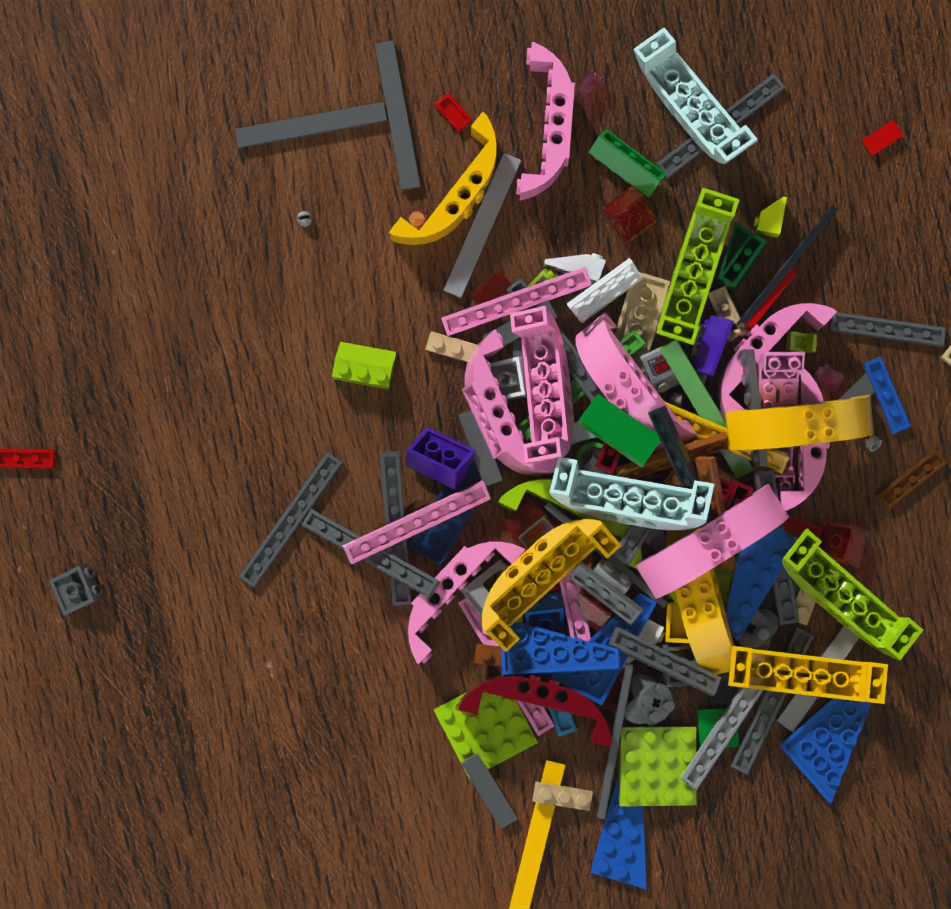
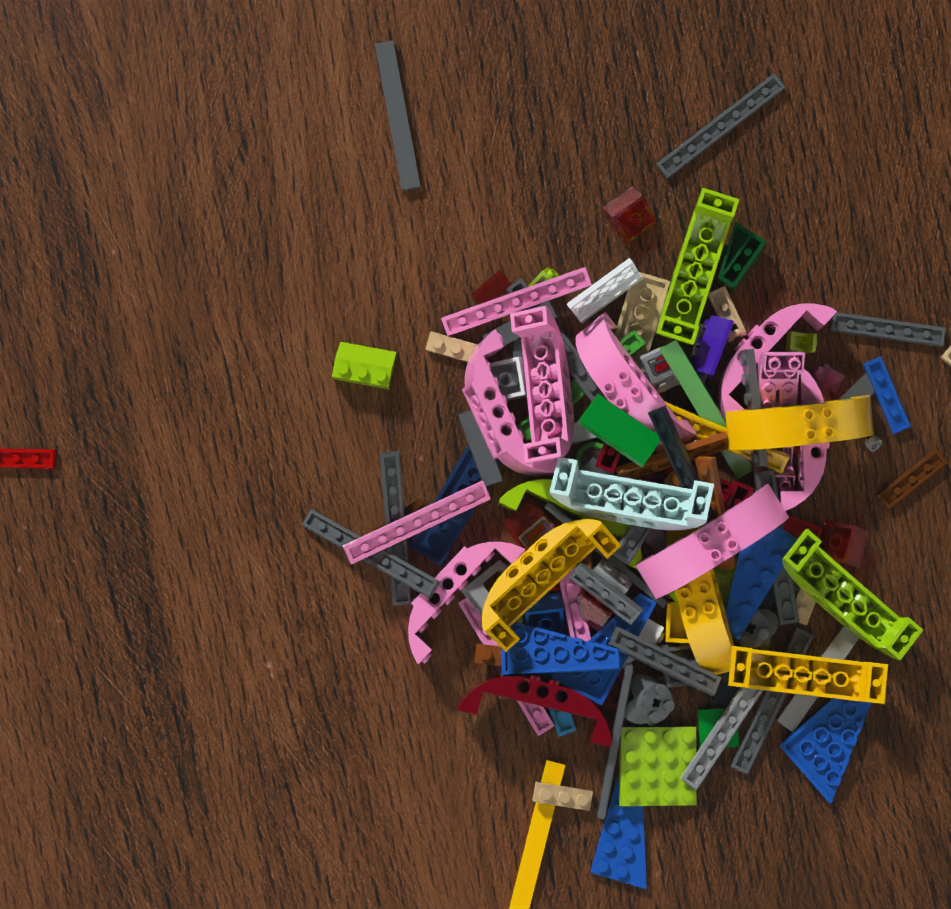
(76, 589): dark grey plate -> none
(290, 520): dark grey tile -> none
(304, 222): light grey hinge -> none
(311, 125): dark grey tile -> none
(416, 217): clear orange tile -> none
(440, 457): dark purple slope -> none
(441, 221): yellow slope -> none
(453, 112): red tile -> none
(482, 225): light grey tile -> none
(489, 790): dark grey tile -> none
(494, 733): lime plate -> none
(561, 93): bright pink slope -> none
(586, 86): clear pink bracket -> none
(593, 264): white slope -> none
(627, 163): green brick -> none
(676, 399): light grey hinge -> none
(690, 100): light aqua slope -> none
(770, 219): neon yellow slope -> none
(770, 300): red tile -> none
(787, 266): black tile -> none
(882, 138): red tile -> none

